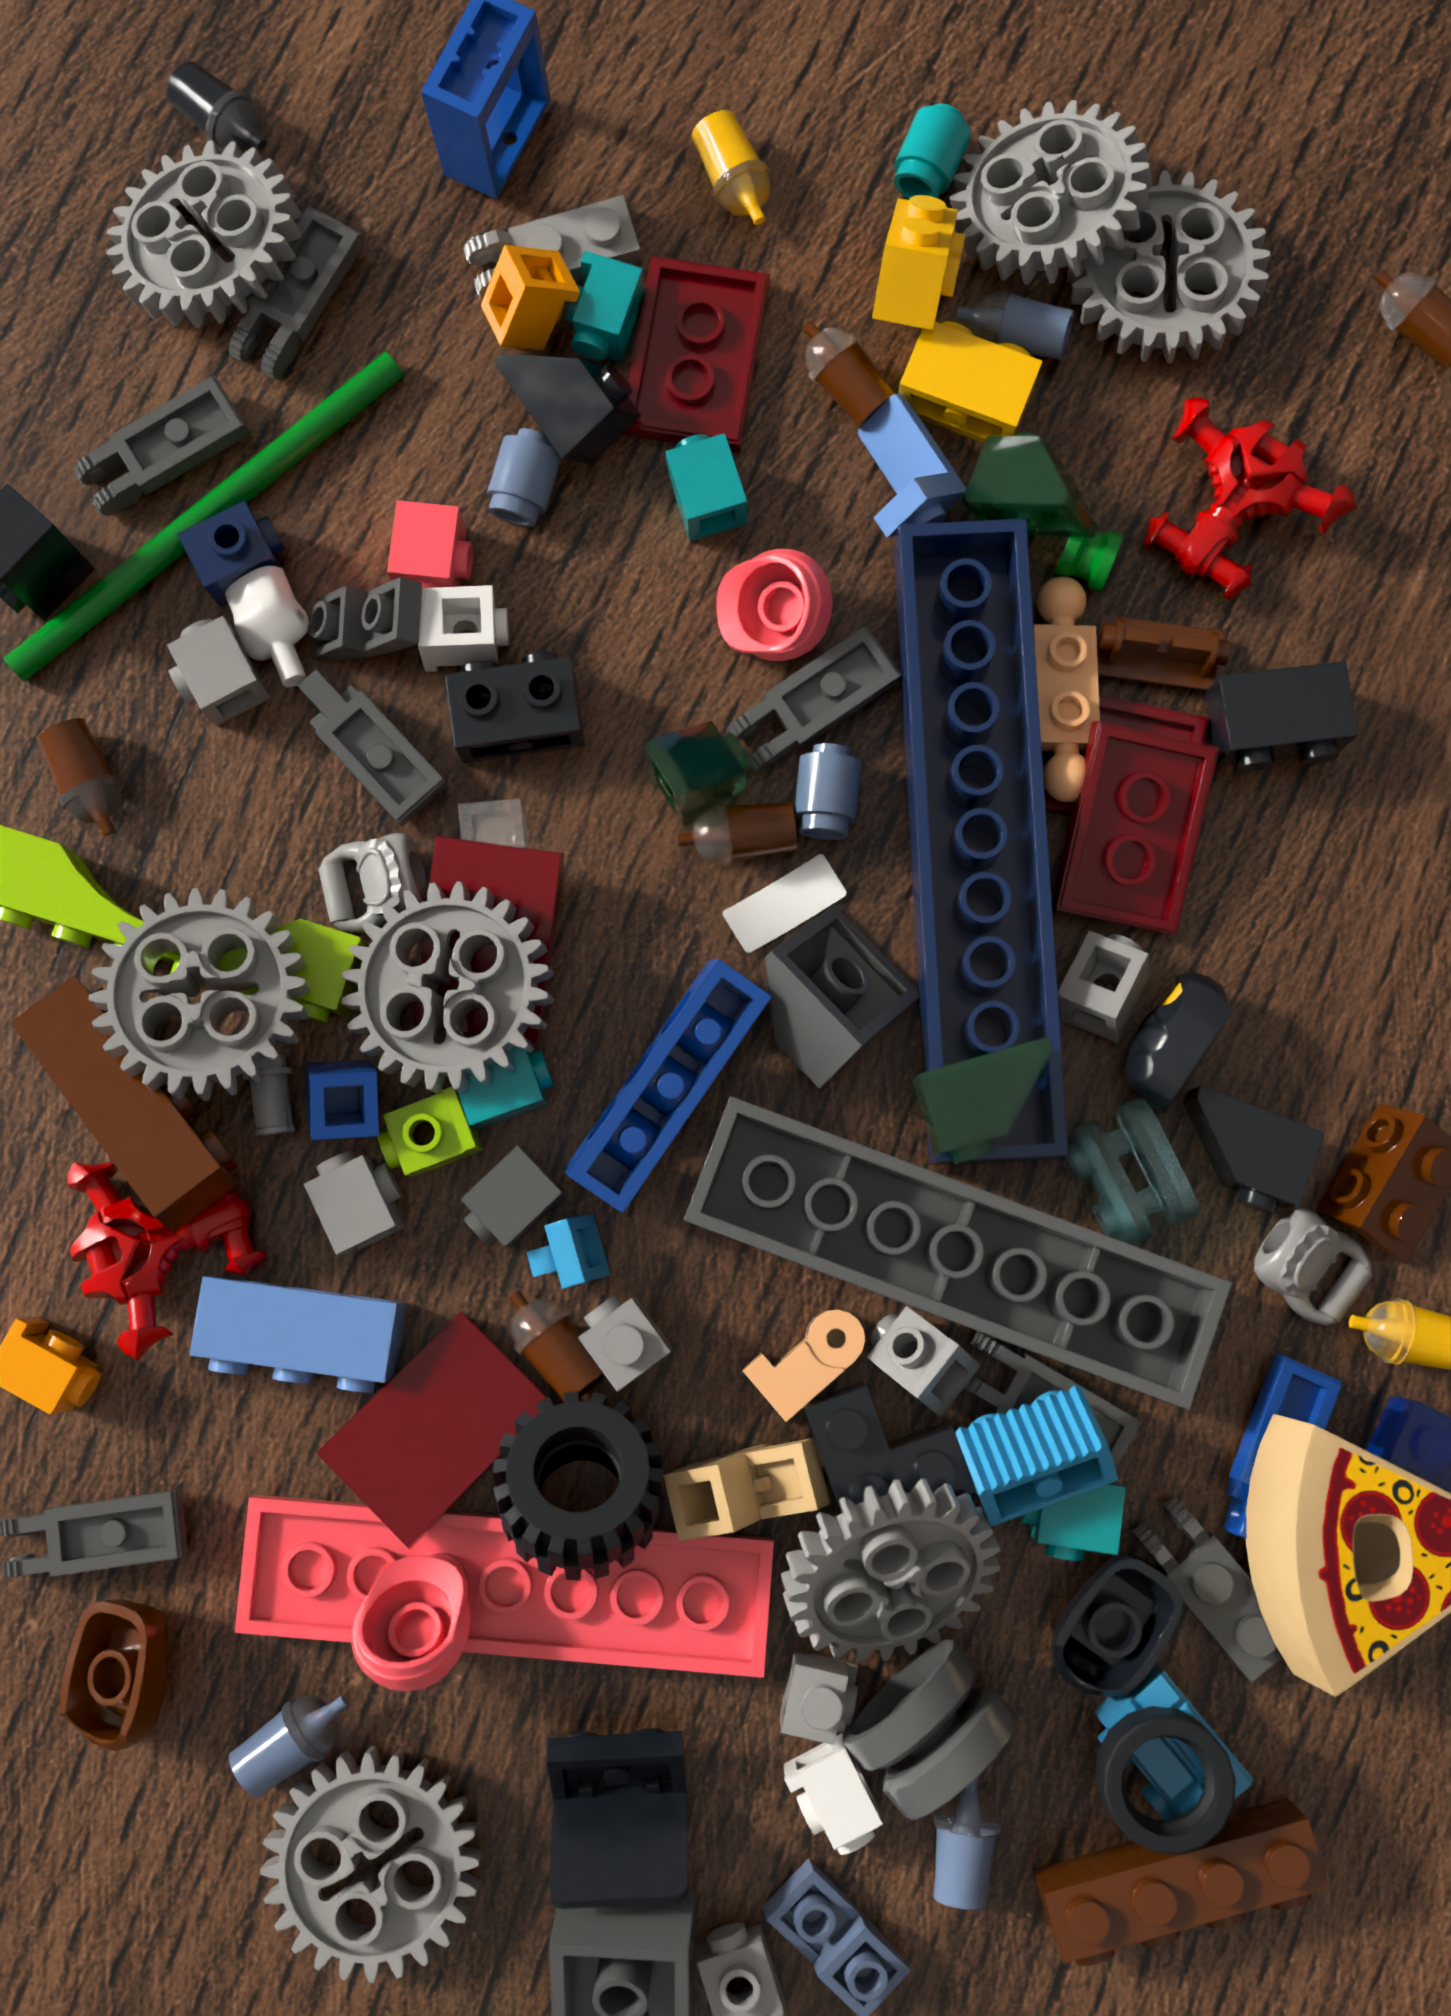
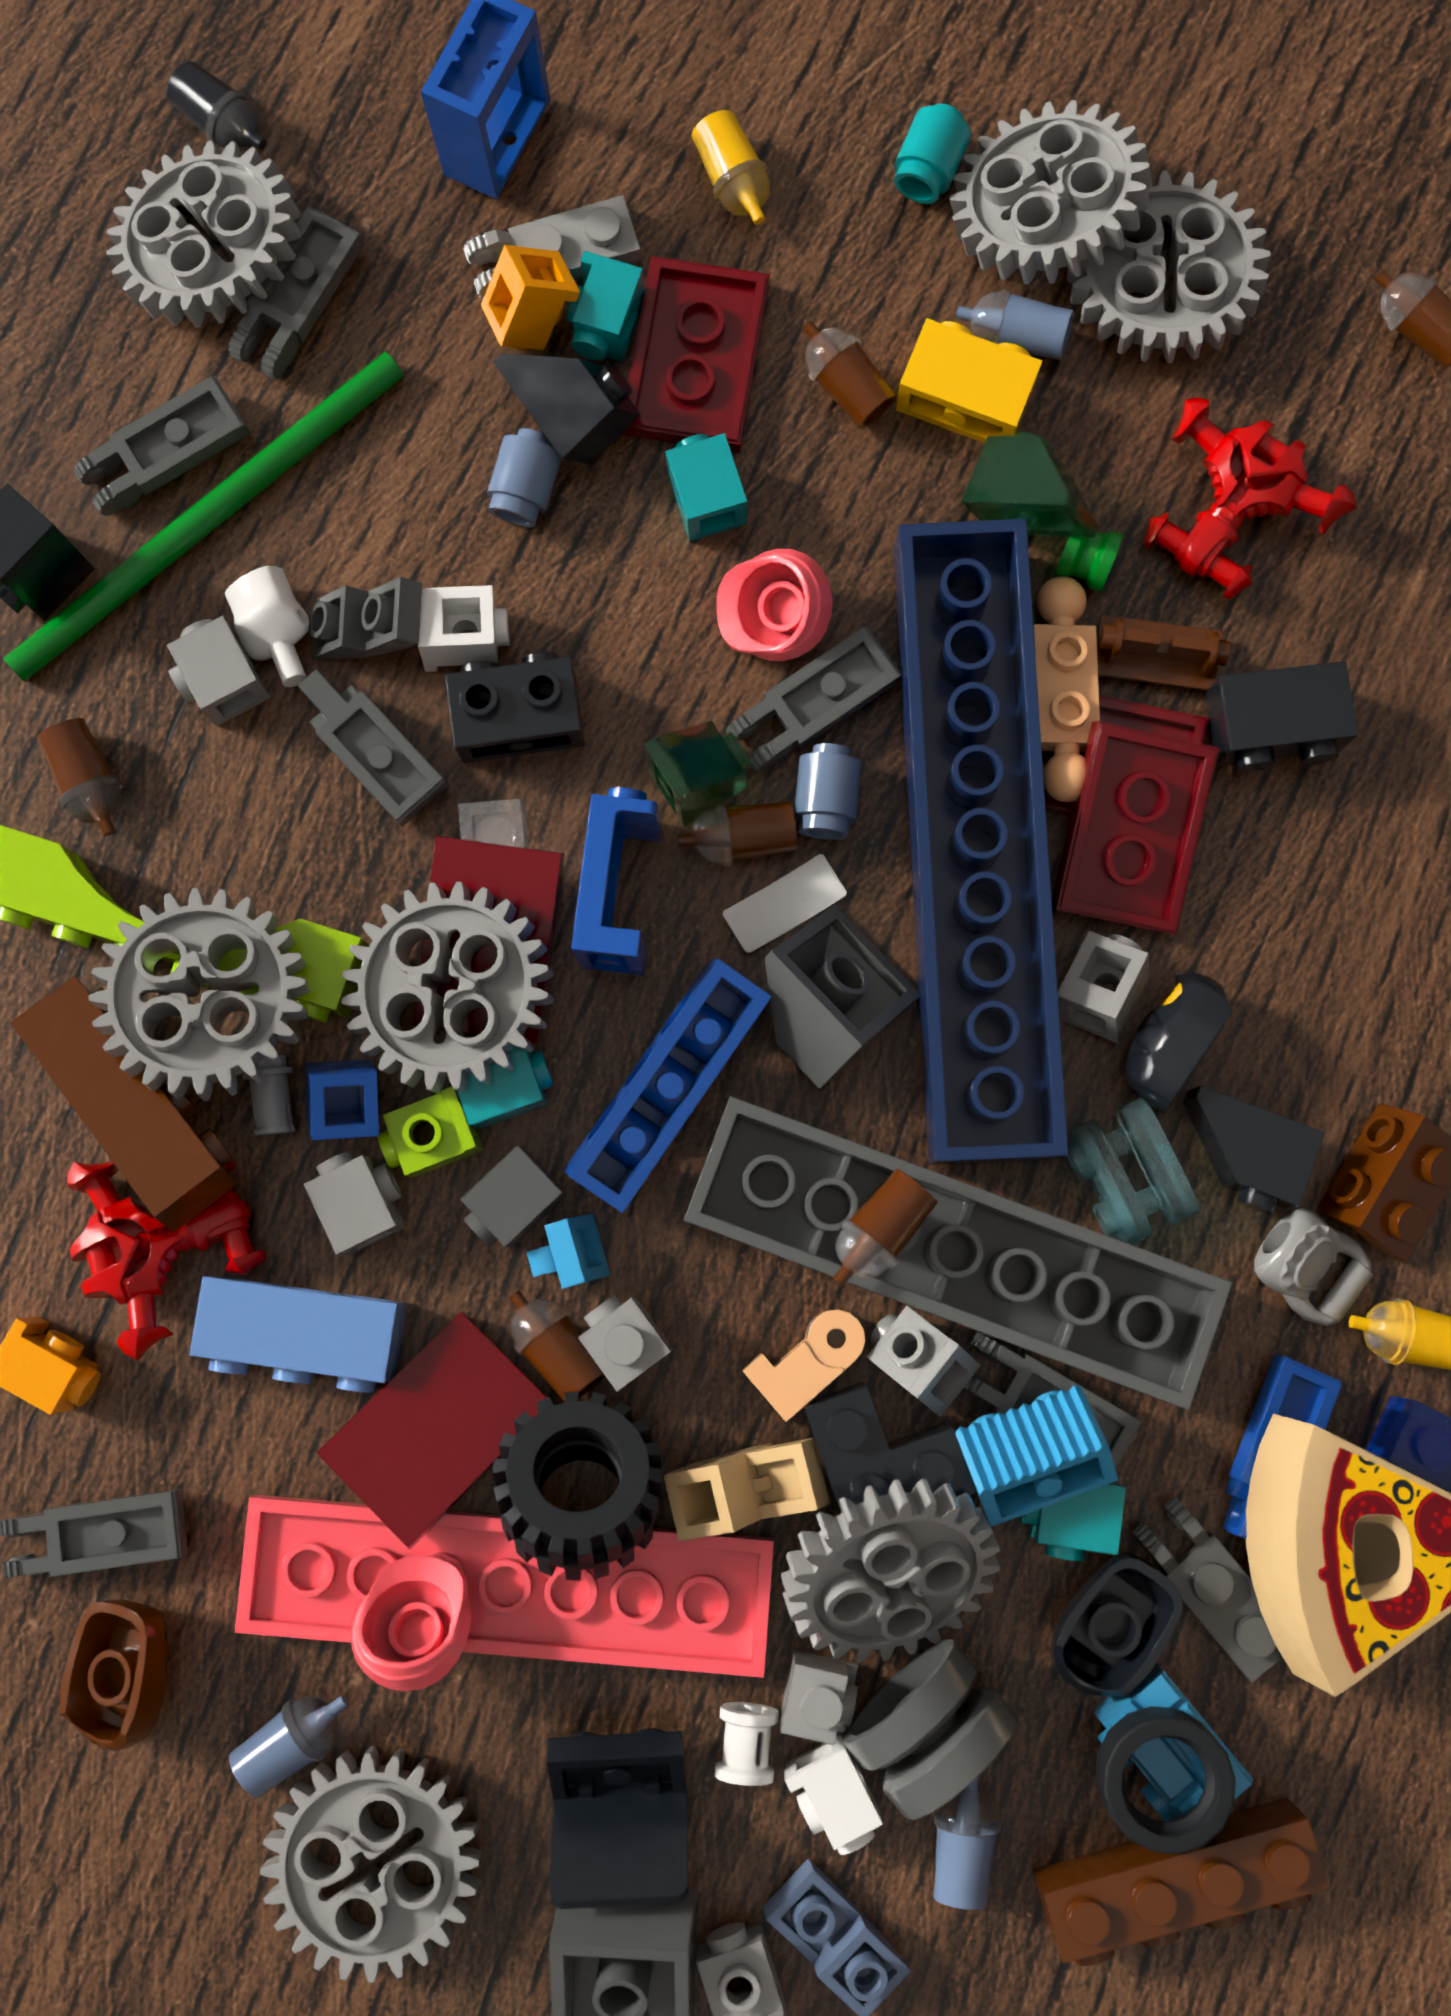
(230, 547): dark blue brick -> none
(385, 870): light grey piece -> none
(429, 545): coral brick -> none
(610, 822): none -> blue panel
(746, 1744): none -> white bush
(882, 1228): none -> reddish brown piece
(912, 465): medium blue bracket -> none
(918, 262): yellow brick -> none
(978, 1098): clear green slope -> none

